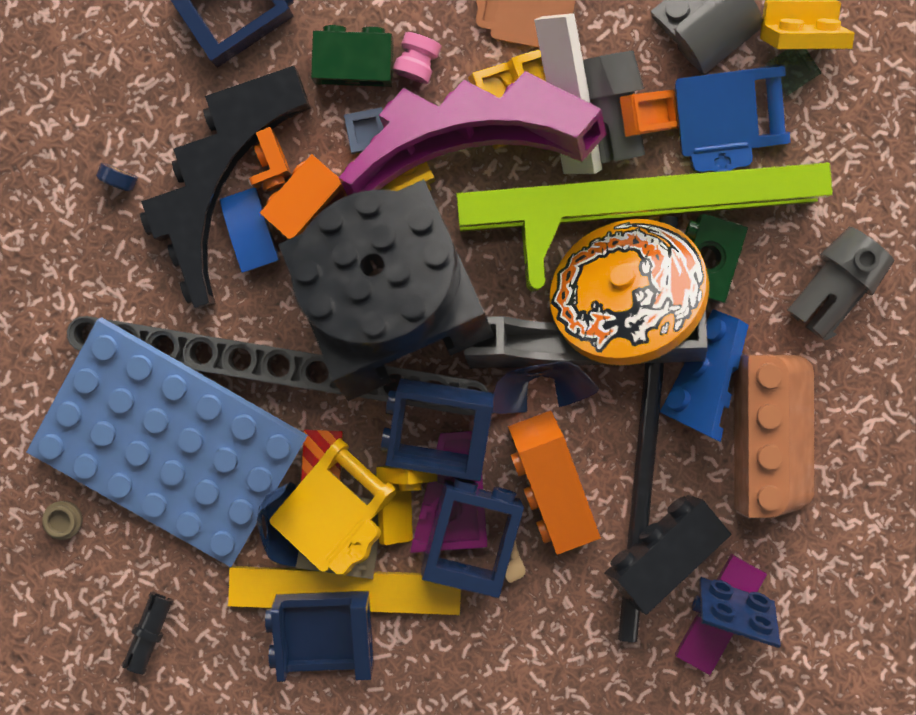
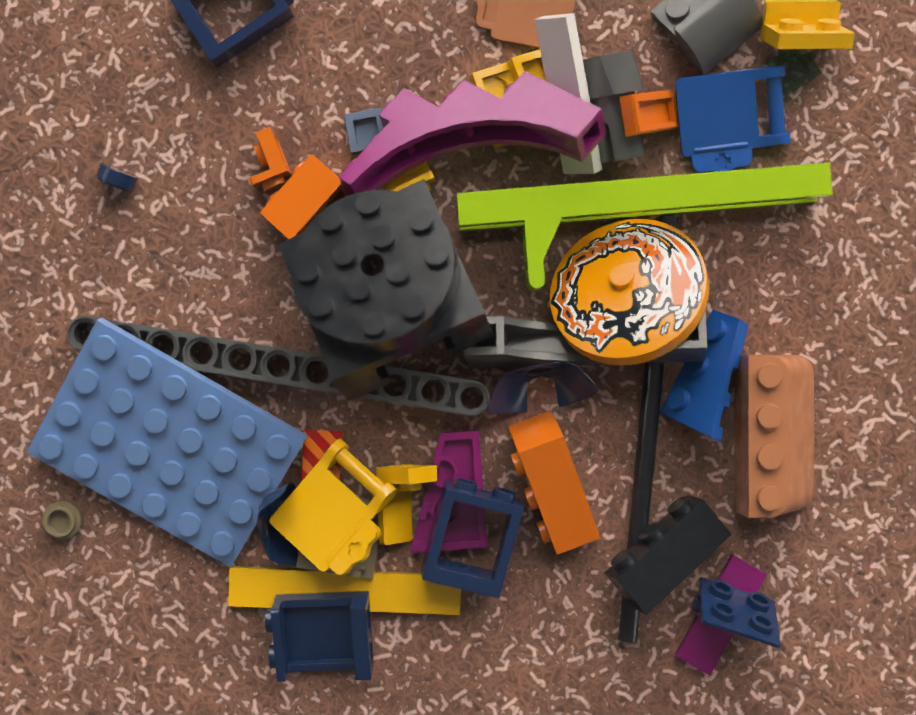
(147, 633): black pin -> none
(206, 165): black arch -> none
(249, 230): blue slope -> none
(352, 57): dark green brick -> none
(416, 59): bright pink wheel -> none
(435, 460): dark blue window -> none
(515, 567): tan hand -> none
(726, 242): dark green brick -> none
(851, 269): dark grey piece -> none

